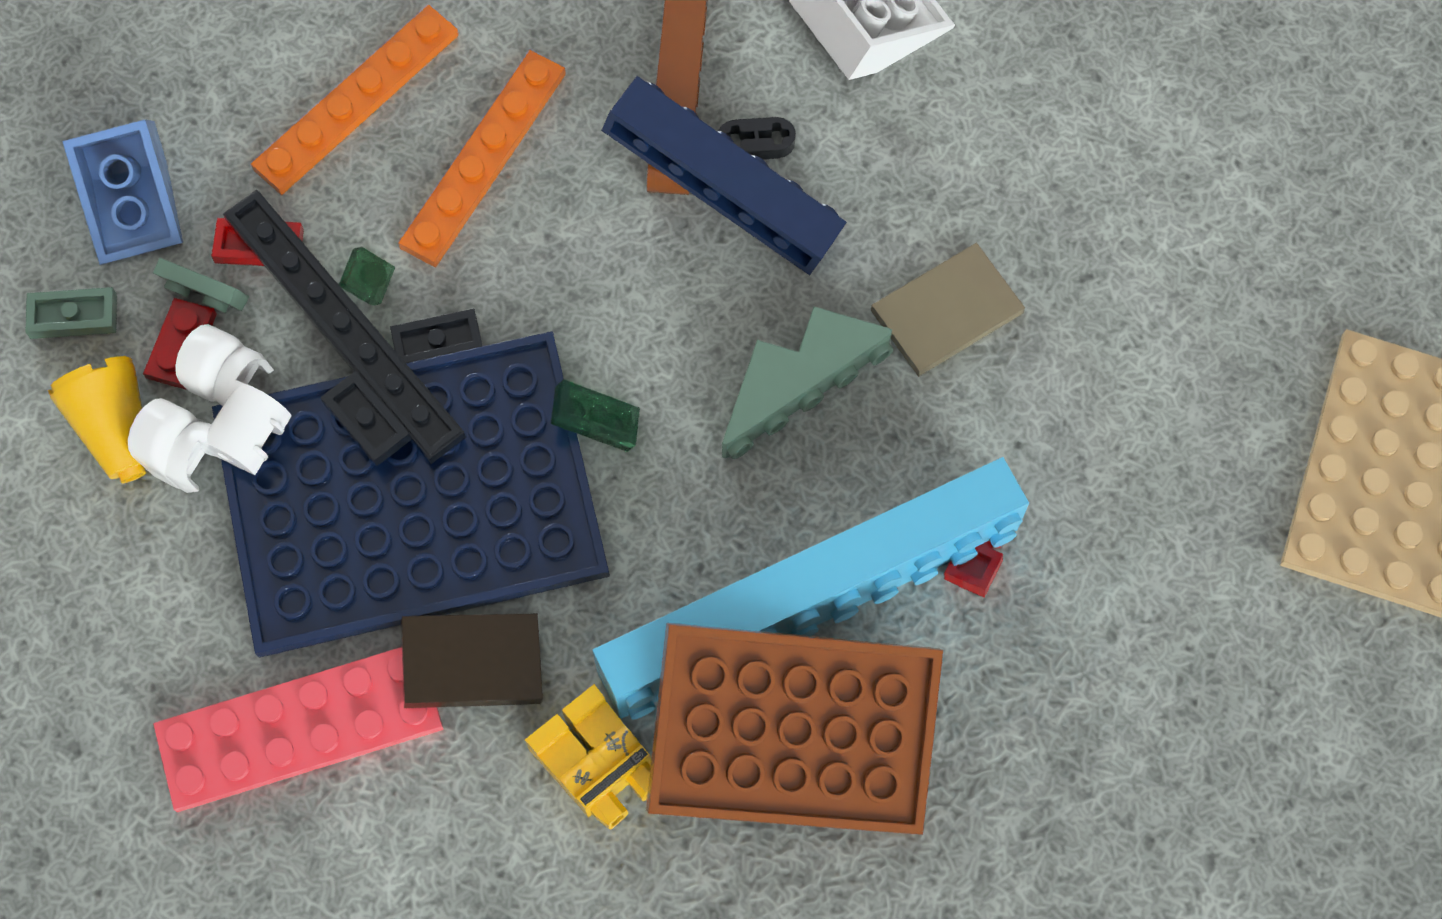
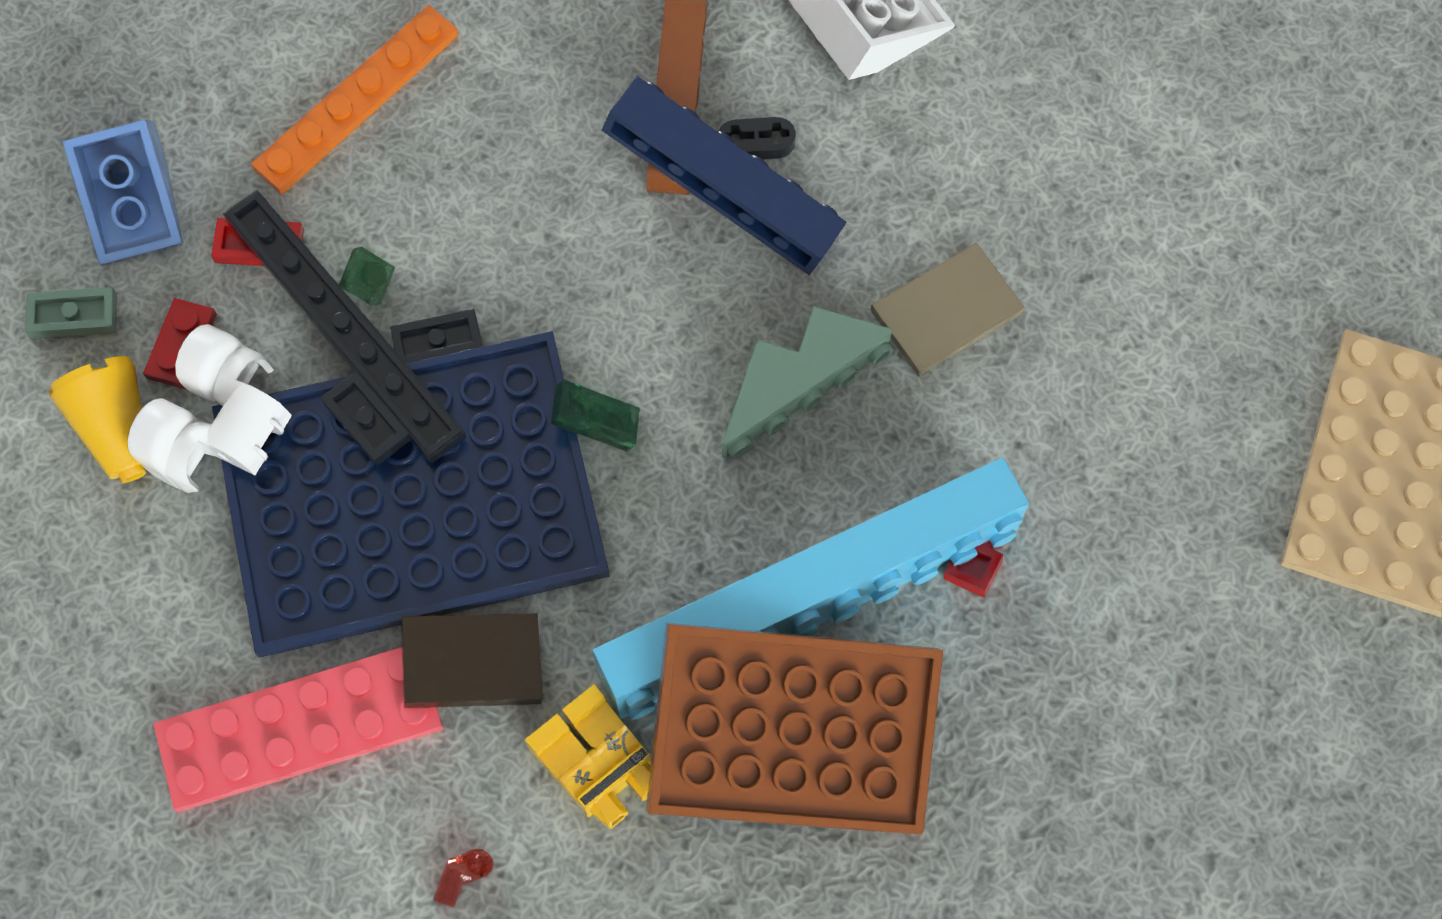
(215, 293): sand green plate -> none
(461, 871): none -> clear red arm
(482, 159): orange plate -> none

